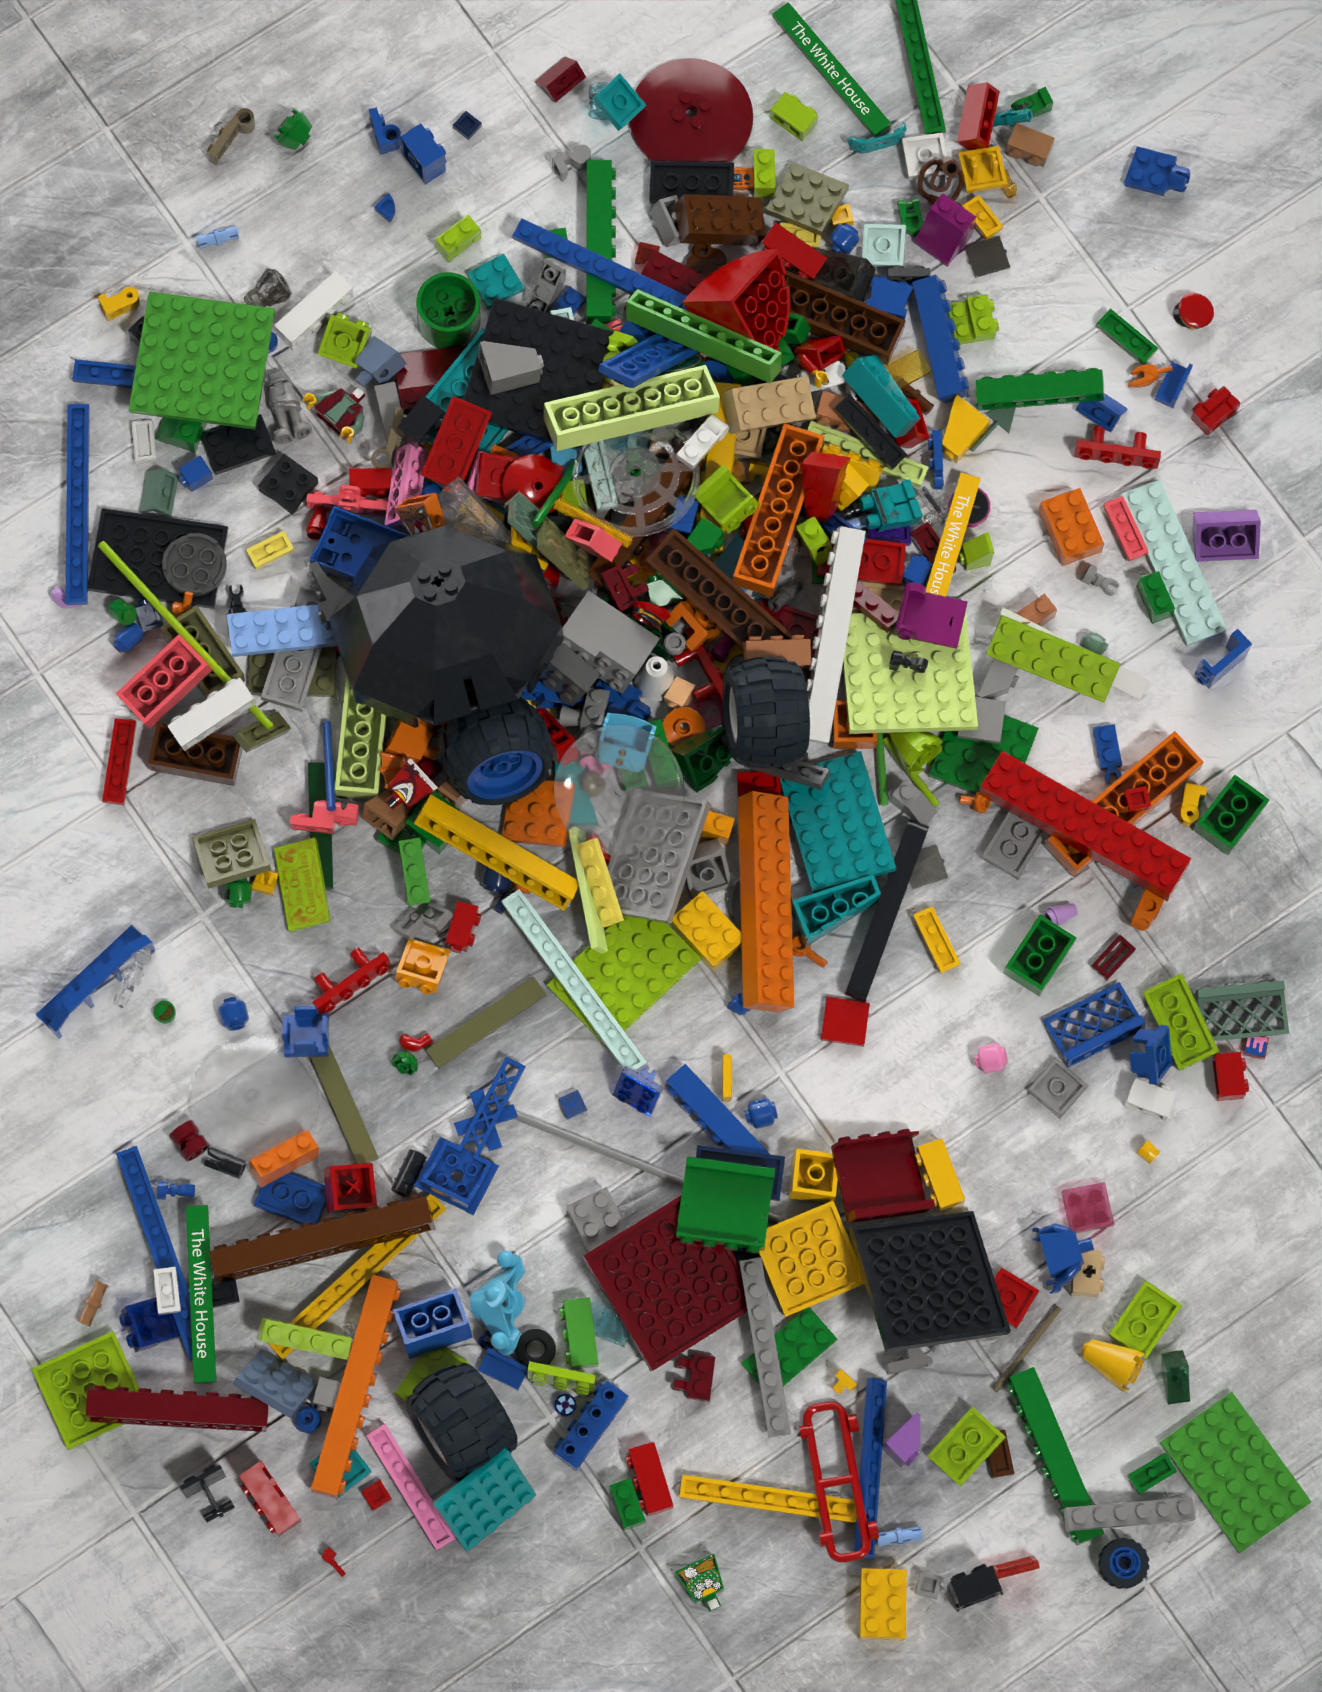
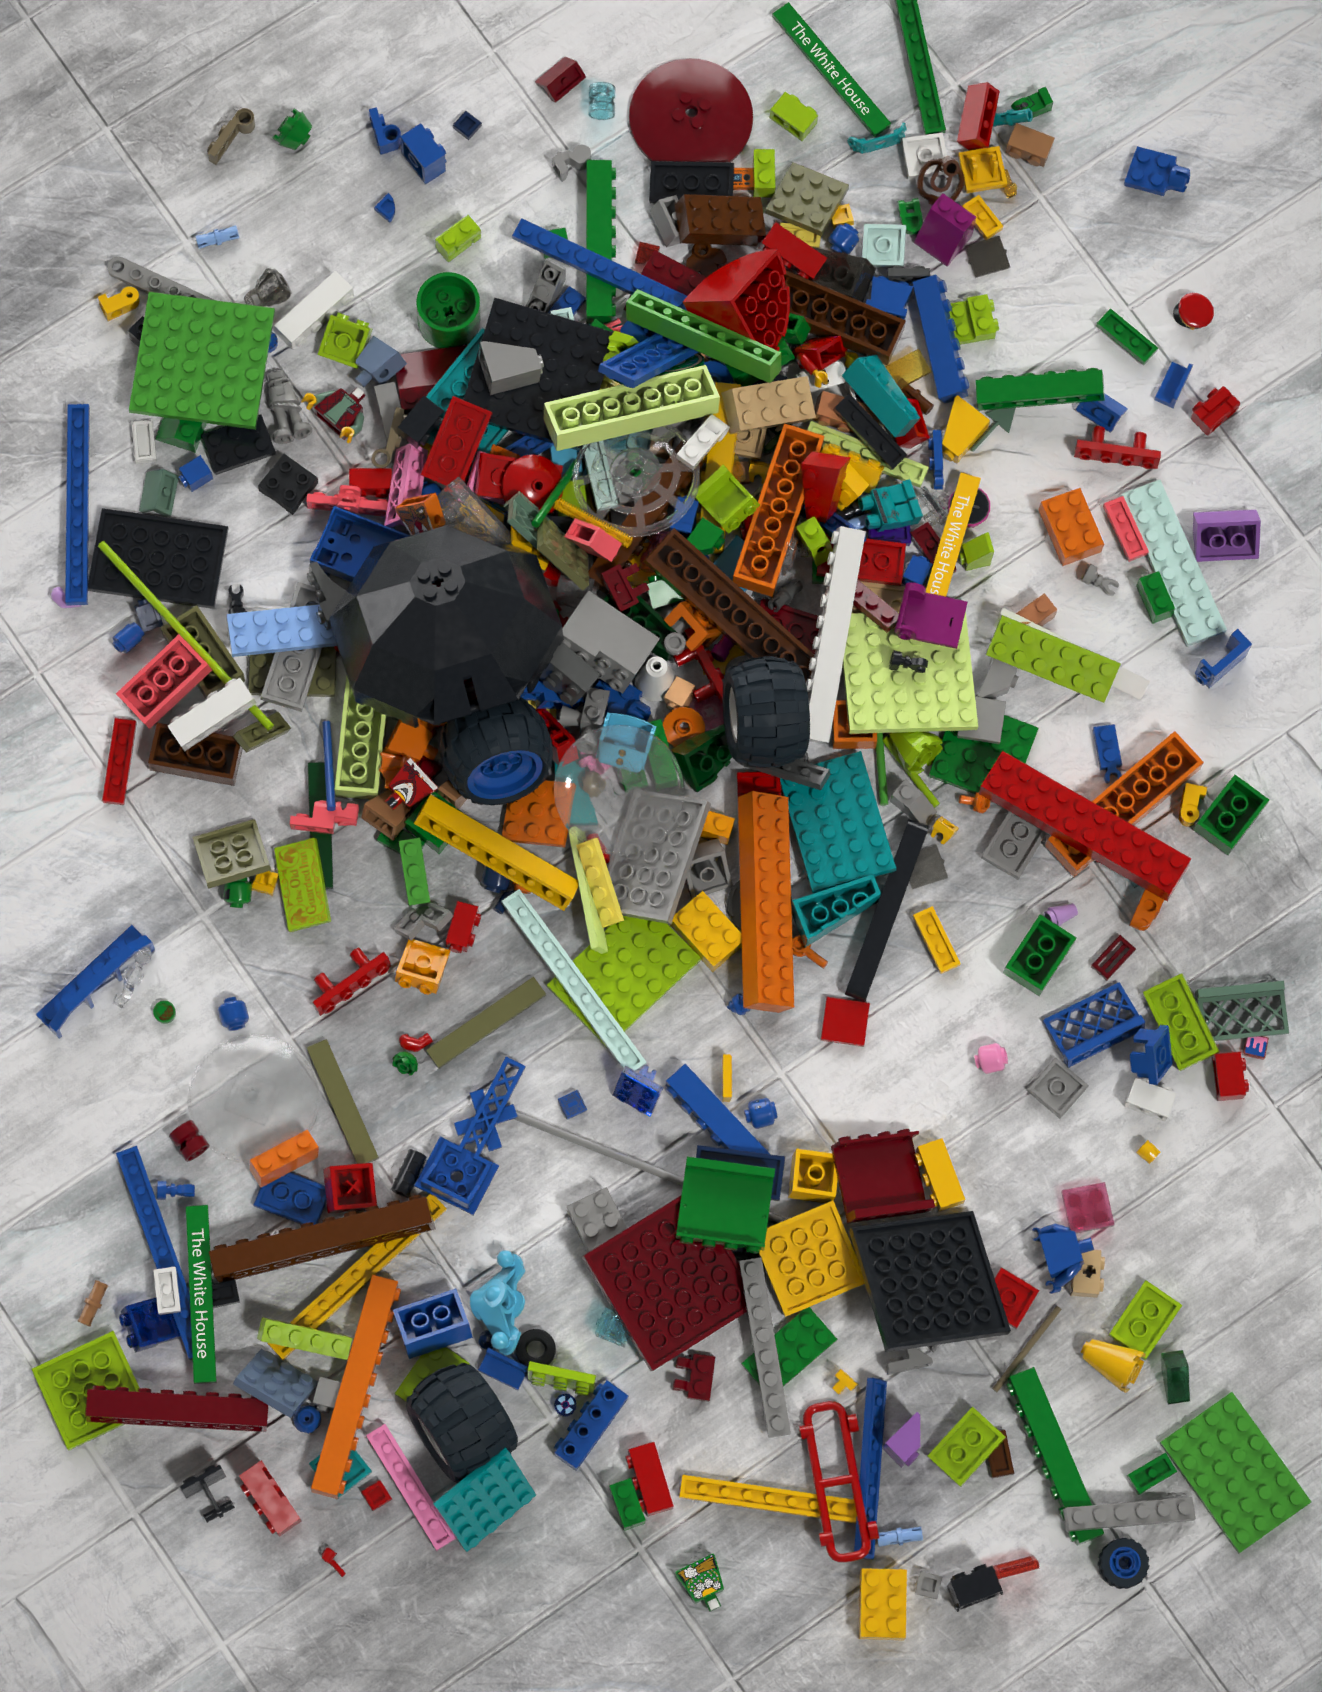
(103, 373): blue plate -> none
(122, 612): green brick -> none
(149, 281): none -> light grey plate
(180, 608): orange plate -> none
(194, 564): dark grey tile -> none
(229, 1164): black hinge -> none
(270, 550): light yellow plate -> none
(306, 1033): blue panel -> none
(316, 524): red cone -> none
(495, 280): teal plate -> none
(579, 1333): bright green brick -> none
(619, 102): teal plate -> none
(650, 614): piece -> none
(792, 650): nougat brick -> none
(944, 827): none -> yellow tile
(1094, 643): sand green piece -> none
(1137, 799): red plate -> none
(1150, 374): orange hand -> none

